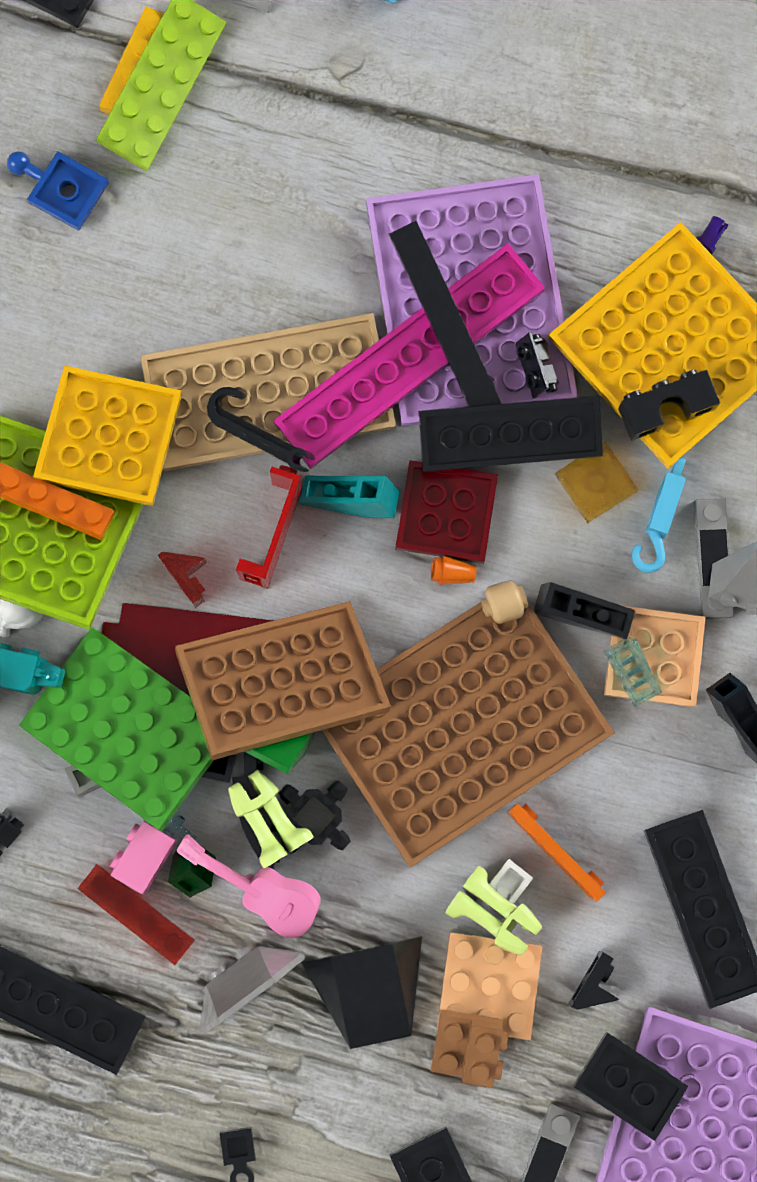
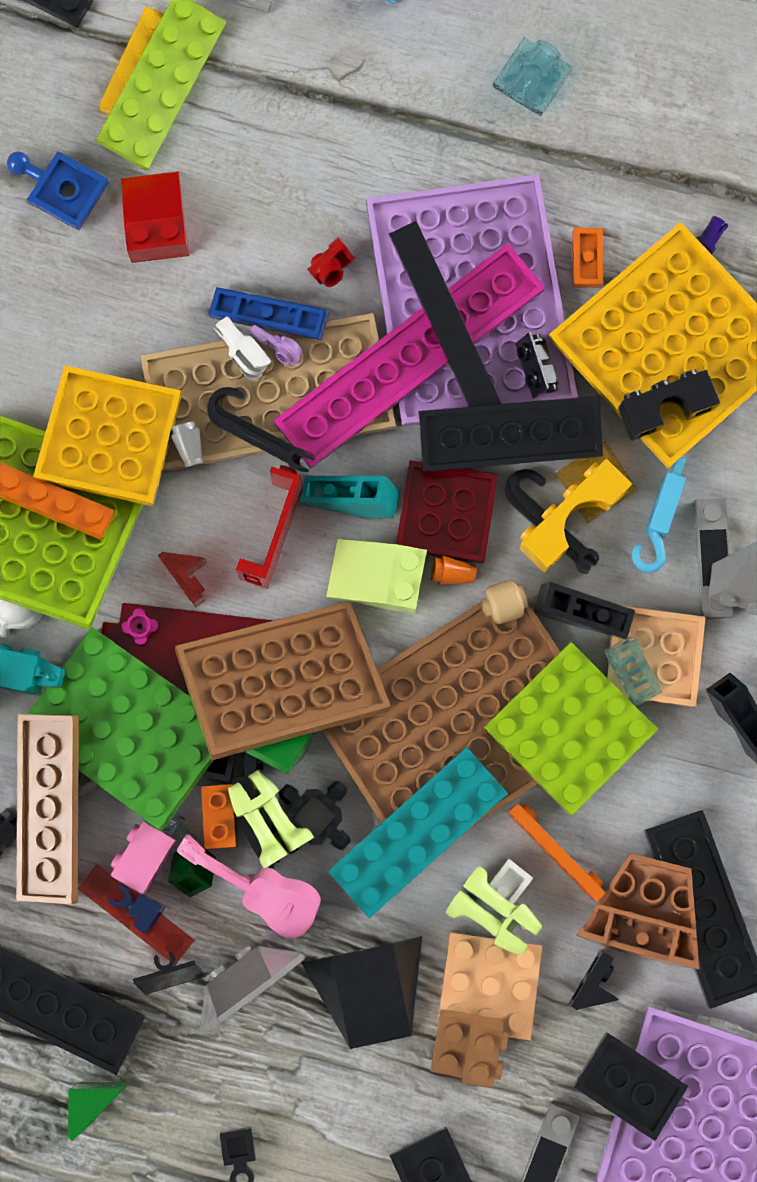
(47, 808): none -> plate
(87, 1102): none -> green slope
(140, 635): none -> dark pink plate
(143, 909): none -> dark blue piece
(154, 217): none -> red slope
(168, 975): none -> black piece
(188, 443): none -> light grey cone
(218, 818): none -> orange brick
(243, 350): none -> white arm
(269, 313): none -> blue plate
(286, 348): none -> lavender plate
(328, 266): none -> red plate
(377, 574): none -> yellowish green slope
(417, 832): none -> teal plate
(532, 512): none -> black piece
(533, 75): none -> clear light blue plate
(571, 728): none -> lime plate
(587, 257): none -> orange plate
(600, 489): none -> yellow arch
(647, 913): none -> nougat wedge

